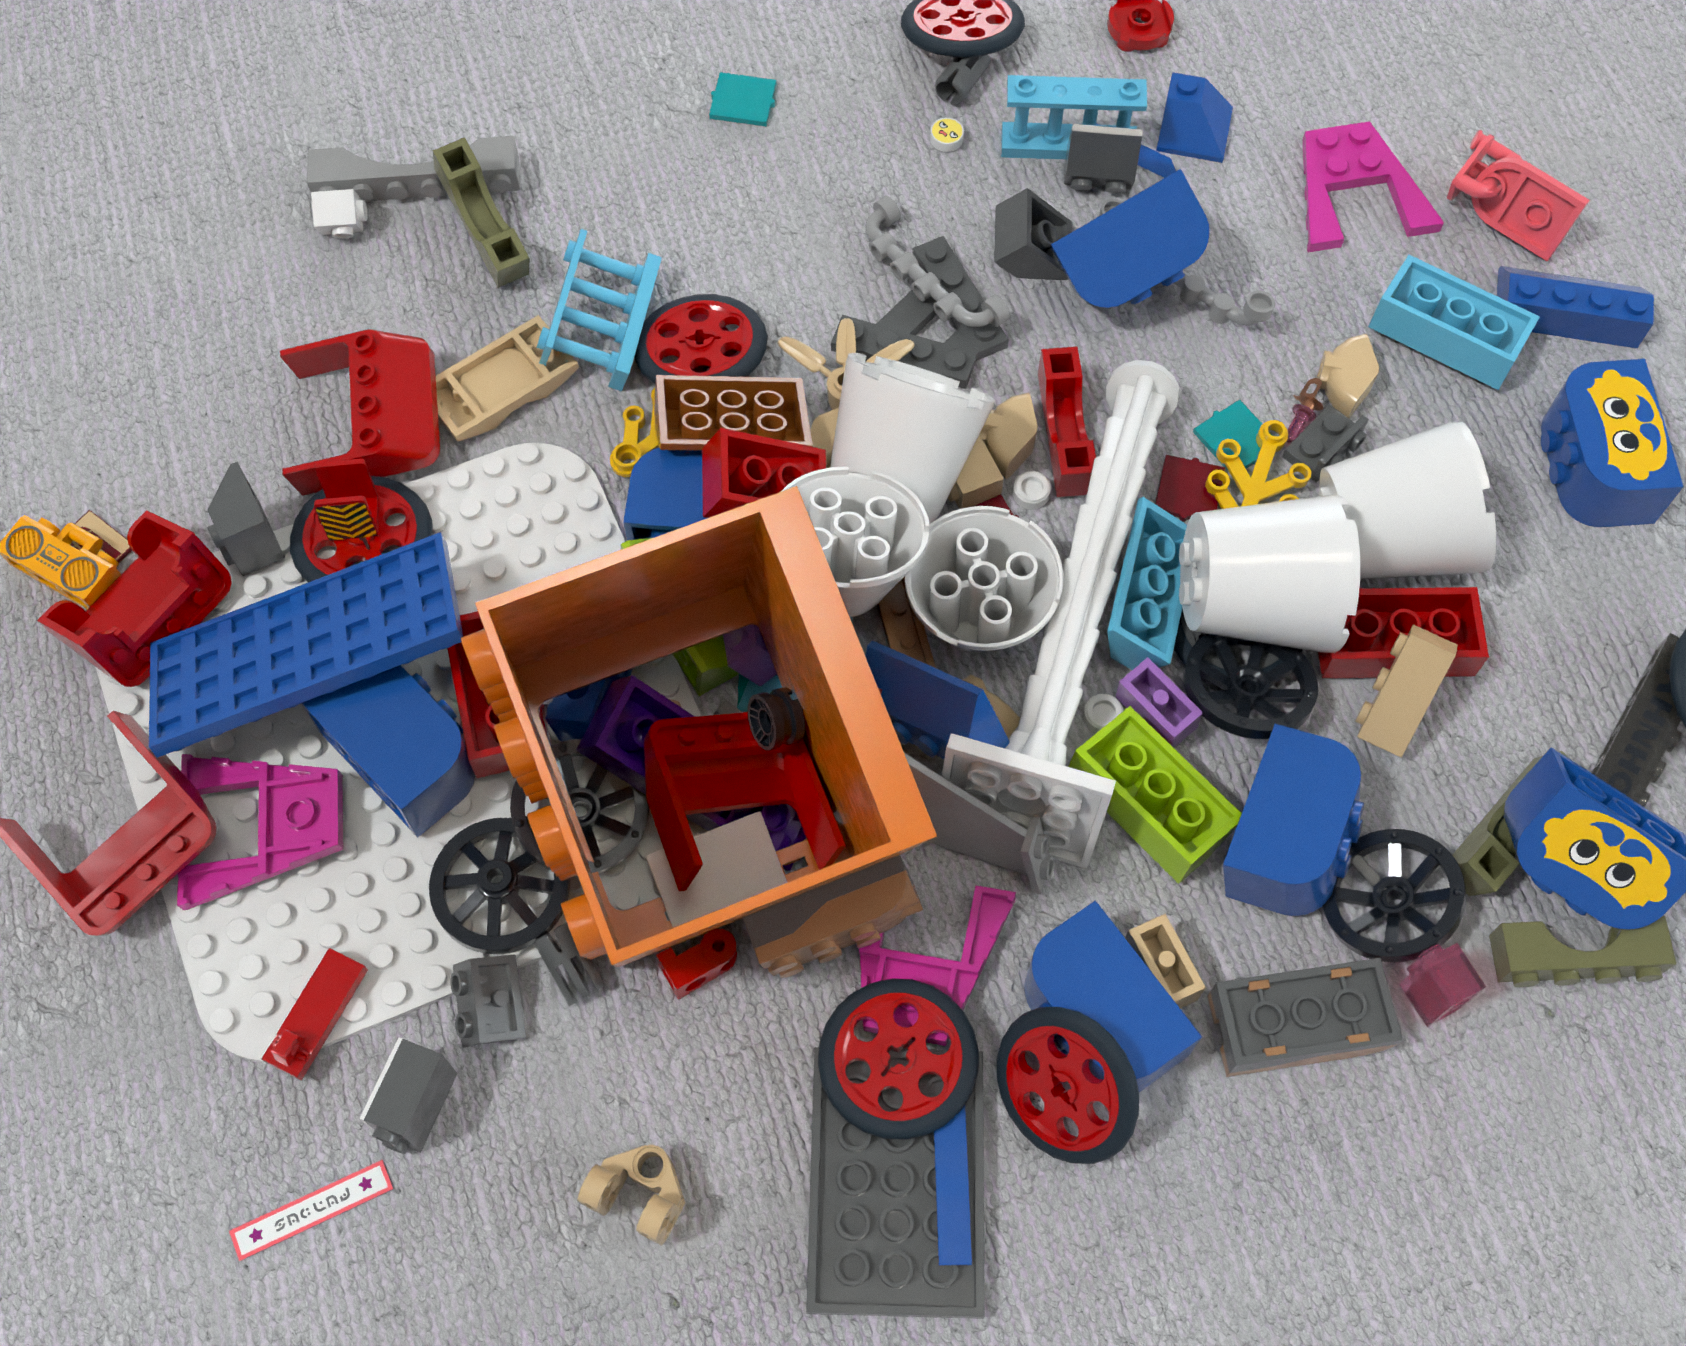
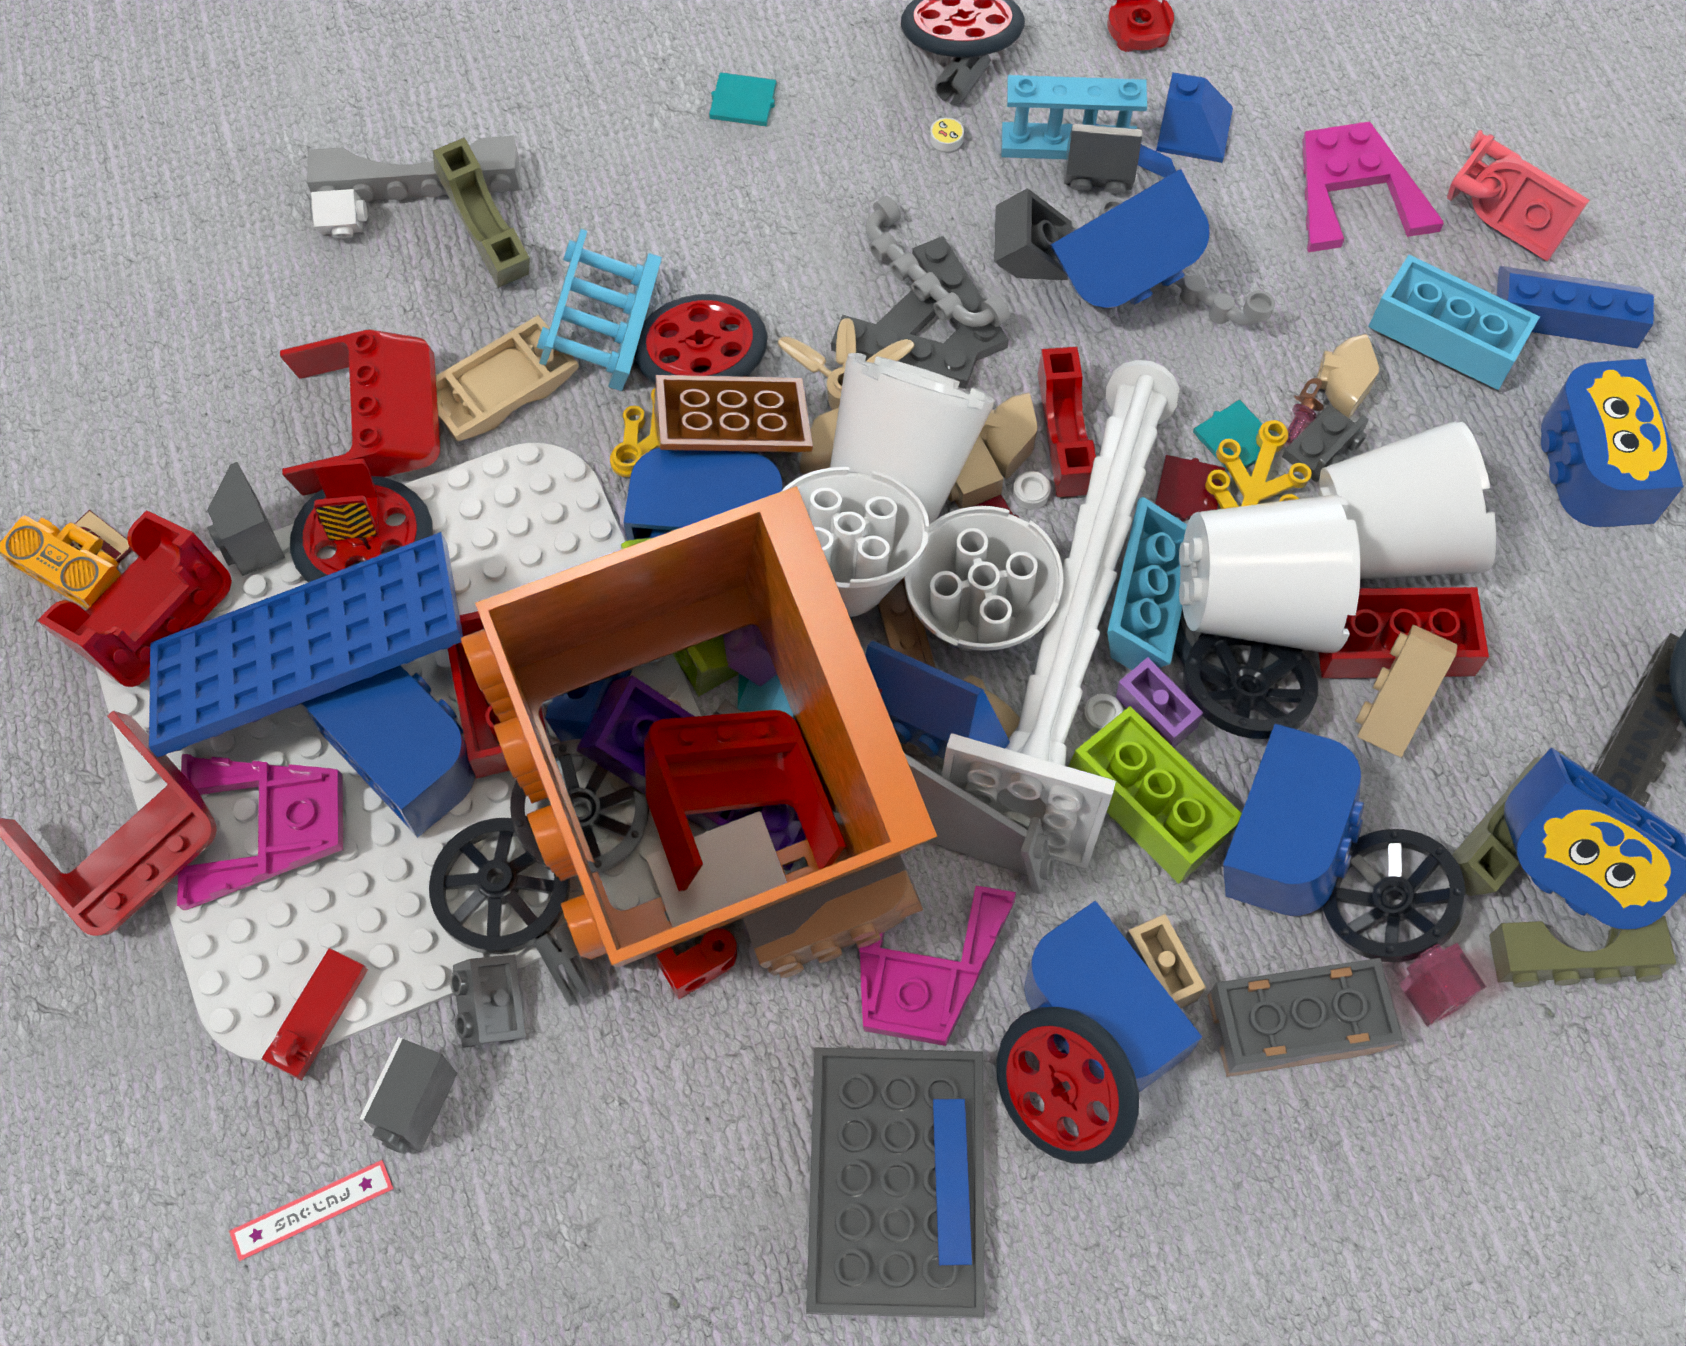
(607, 1180): tan piece -> none
(751, 467): red slope -> none
(776, 718): black wheel -> none
(918, 1113): wedge -> none

